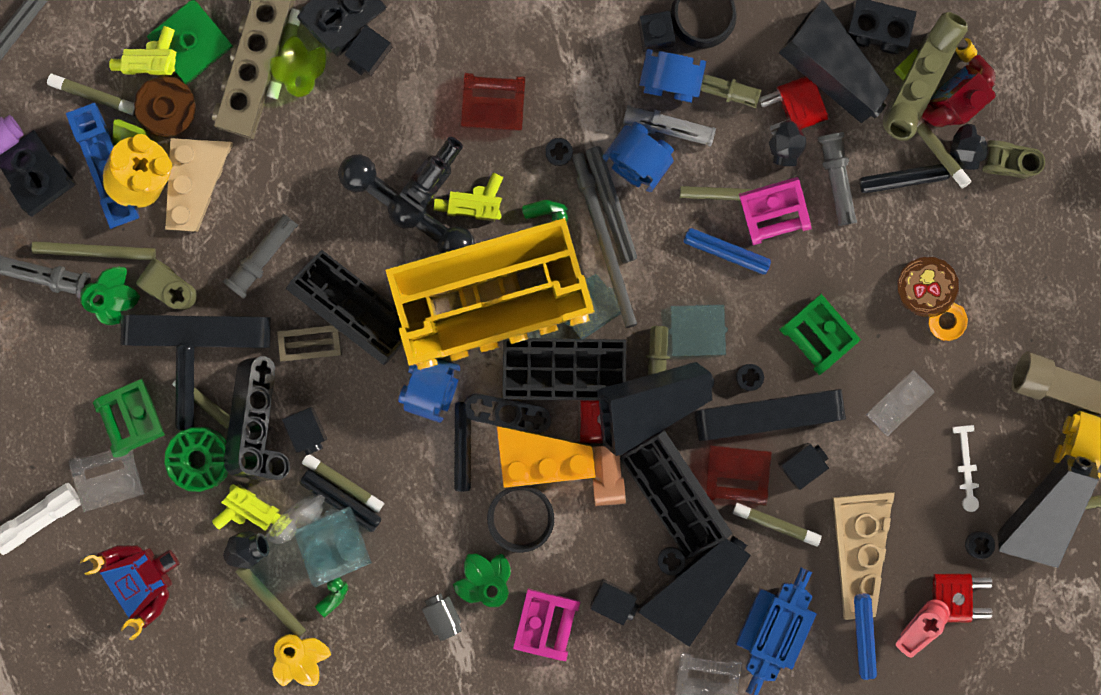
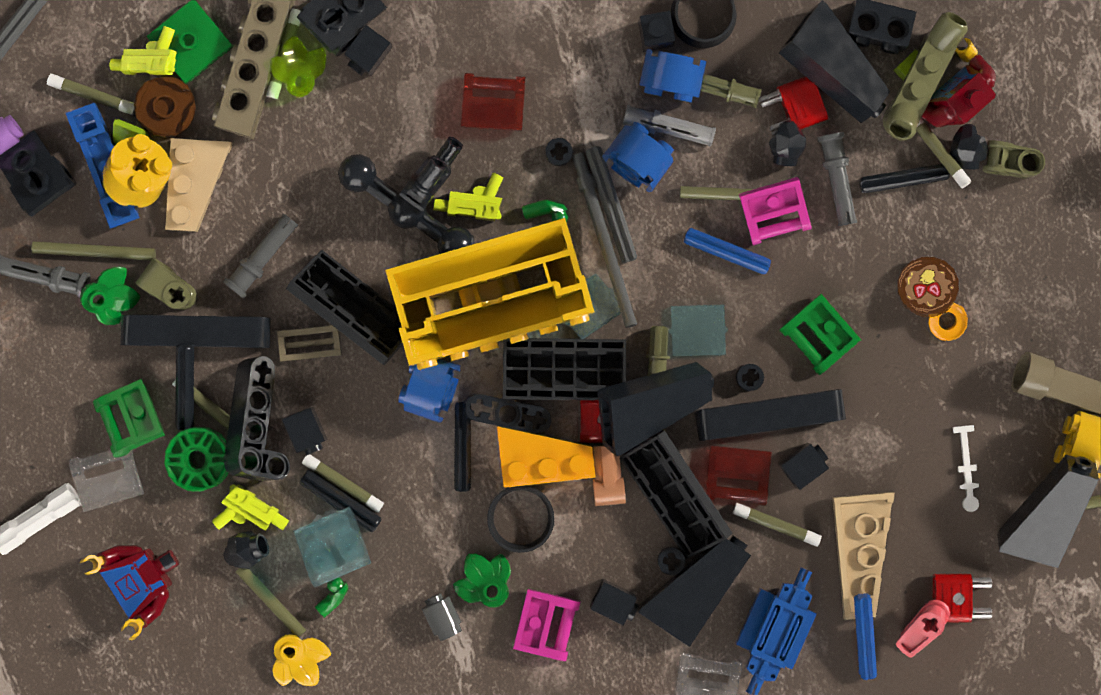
(302, 512): clear slope -> none
(900, 403): clear slope -> none
(989, 544): black bush -> none

